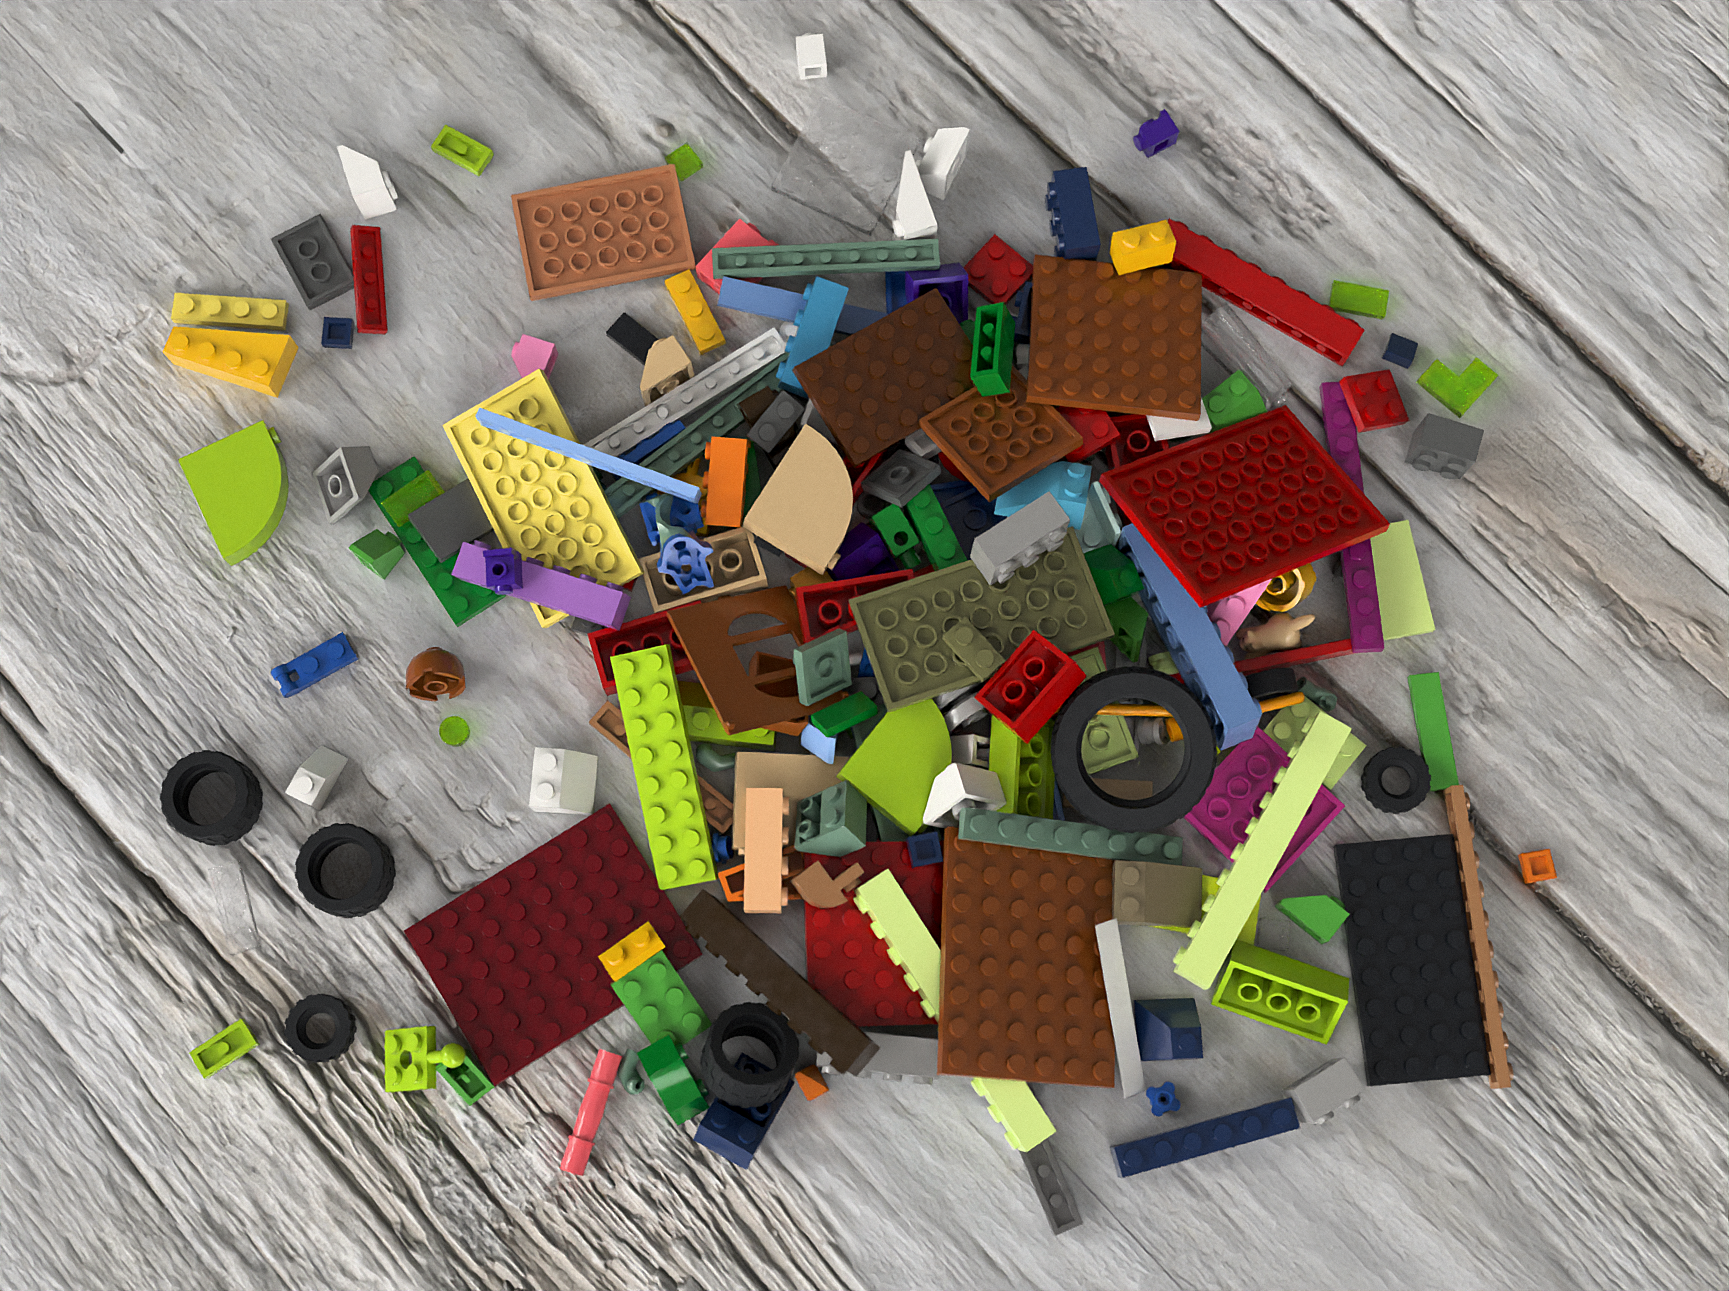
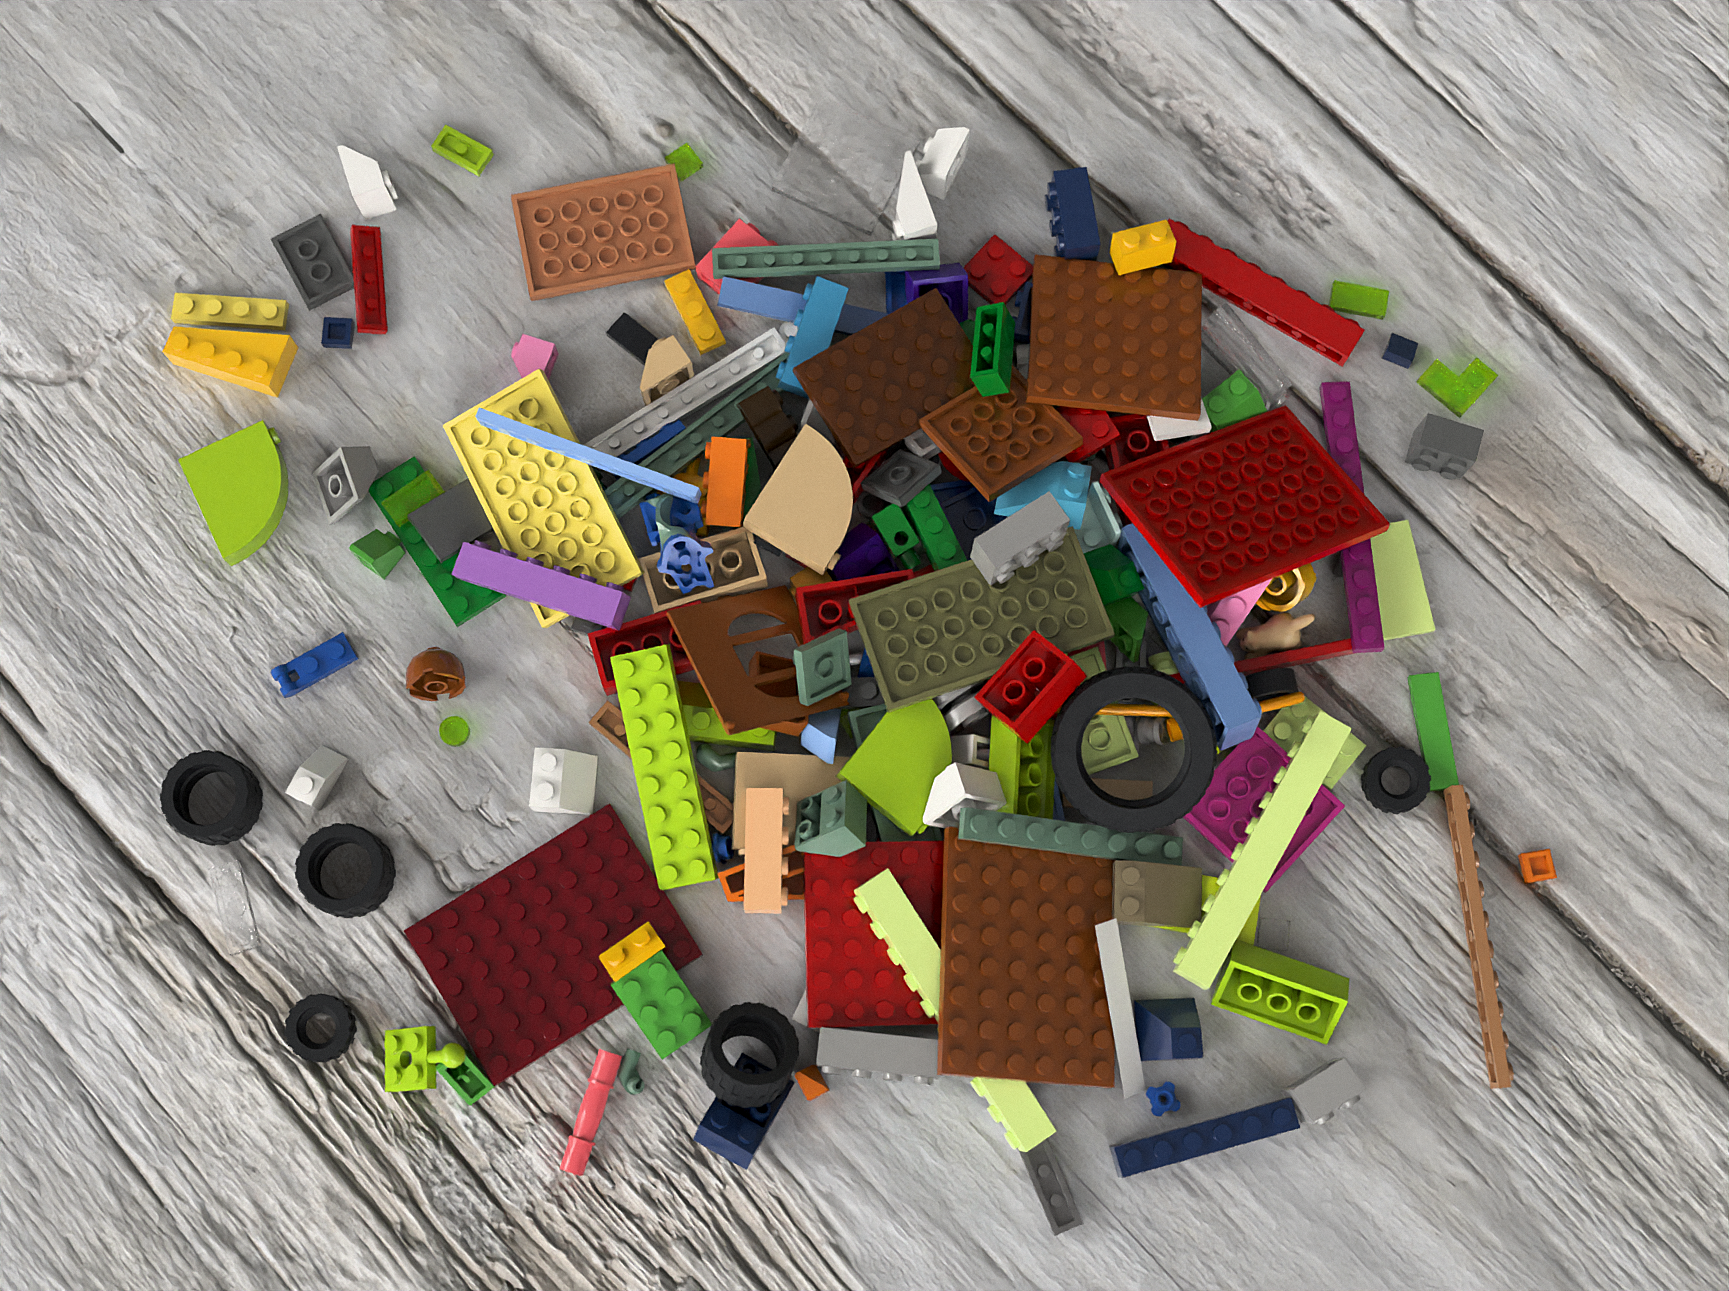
(224, 1048): lime plate -> none
(512, 574): dark purple brick -> none
(673, 1079): green brick -> none
(775, 421): dark grey plate -> none
(780, 983): dark brown brick -> none
(811, 56): white brick -> none
(823, 892): medium nougat brick -> none
(844, 714): green tile -> none
(924, 849): dark blue plate -> none
(973, 649): olive plate -> none
(1156, 135): dark purple brick -> none
(1316, 915): bright green slope -> none
(1318, 695): sand green arm -> none
(1374, 400): red plate -> none
(1411, 960): black plate -> none

